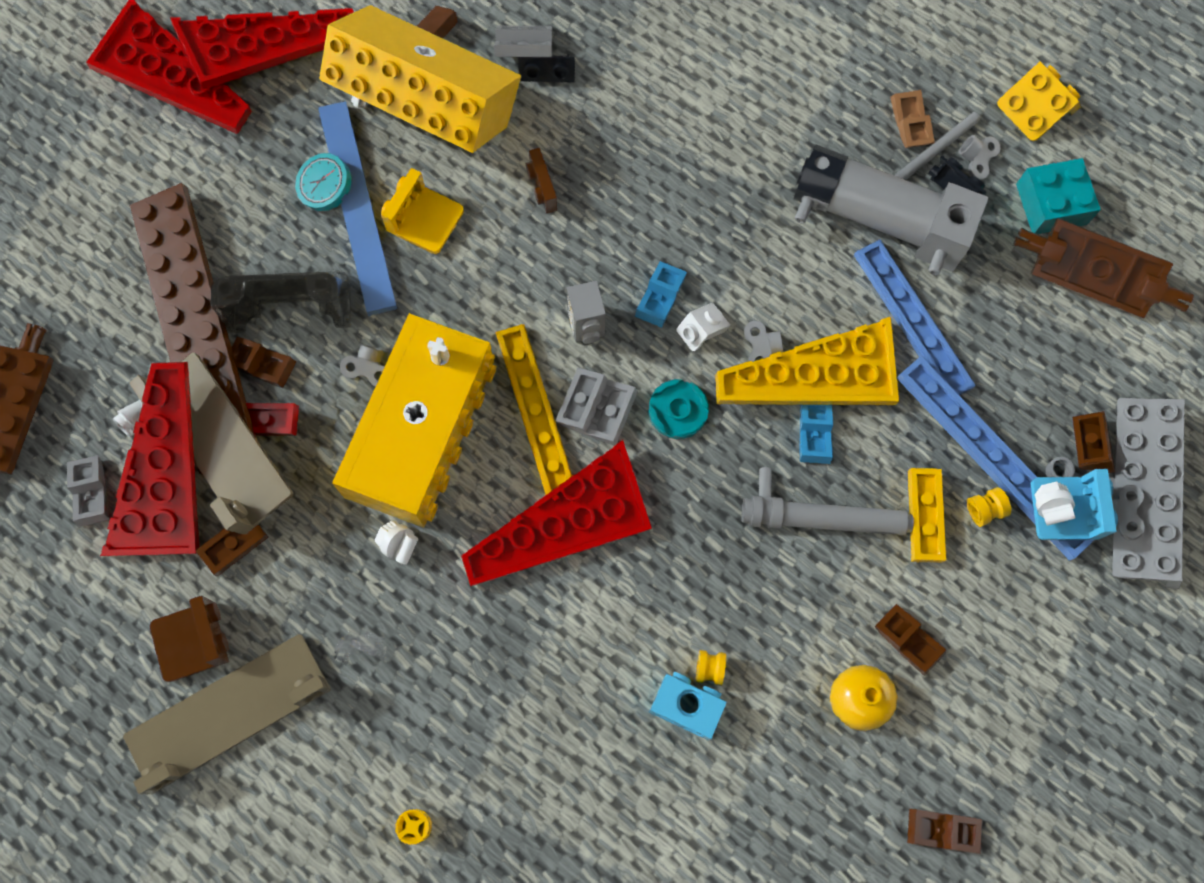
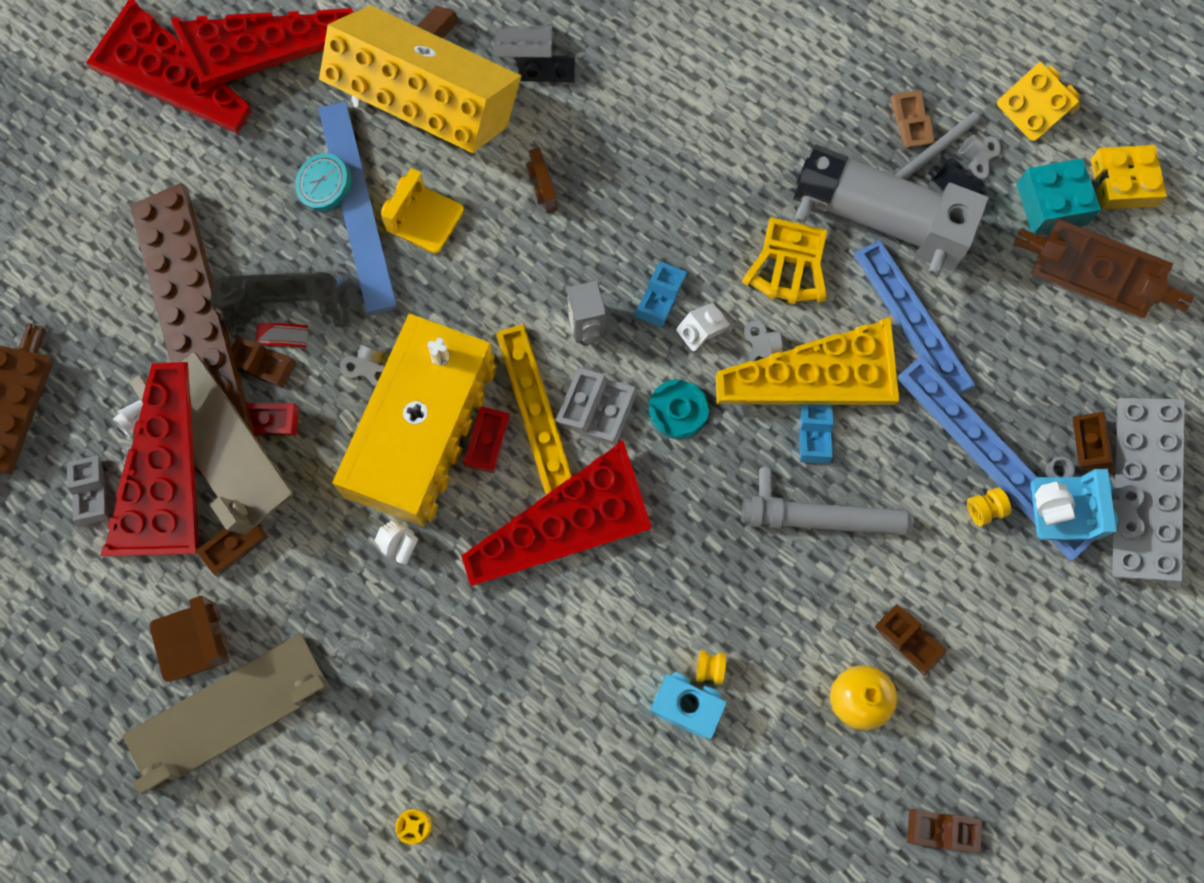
(282, 334): none -> sticker
(487, 439): none -> red plate
(796, 245): none -> yellow plate
(927, 509): yellow plate -> none
(1128, 177): none -> yellow piece

